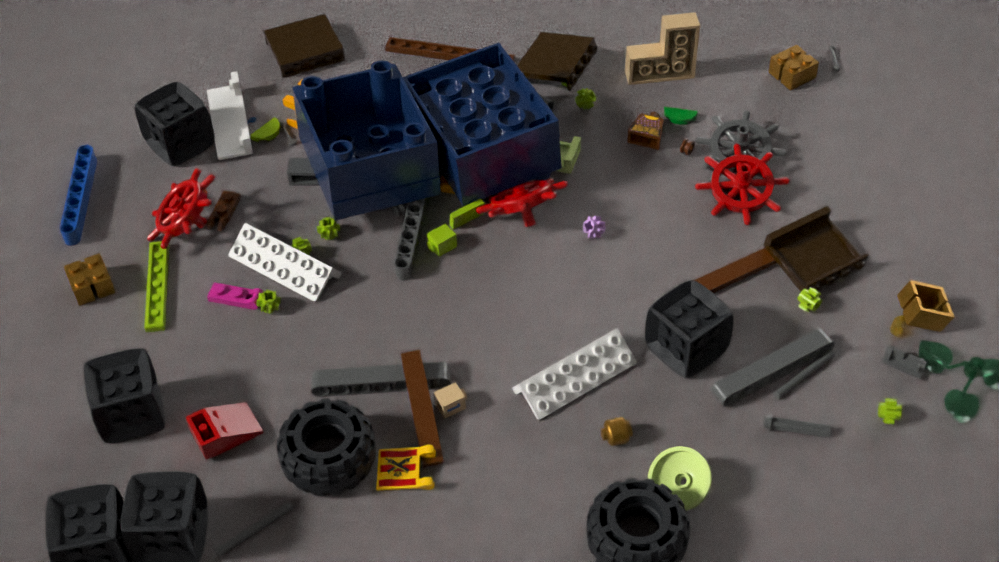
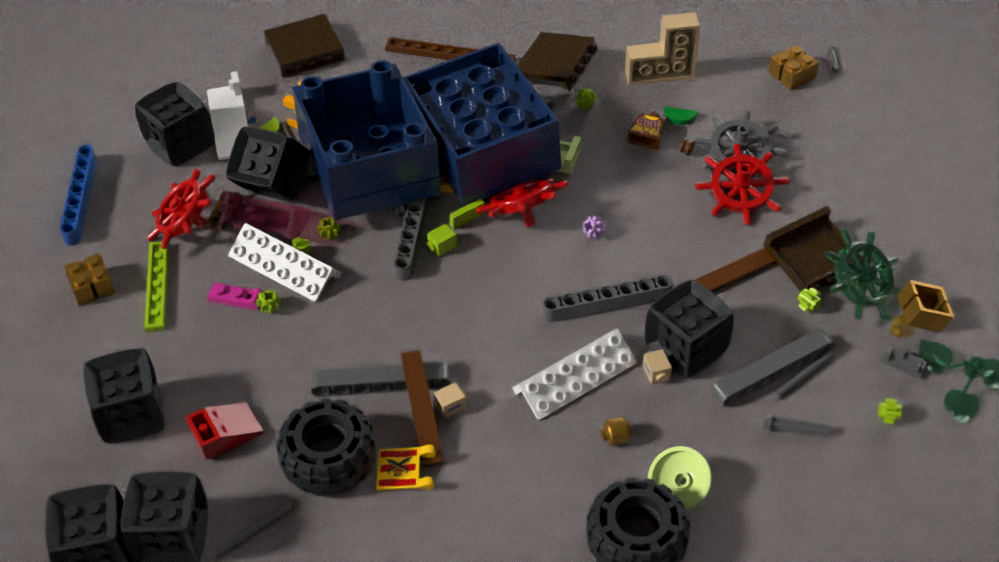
(264, 215): none -> clear pink windscreen
(267, 163): none -> black piece
(606, 298): none -> dark grey beam
(657, 367): none -> tan brick
(864, 274): none -> clear green piece

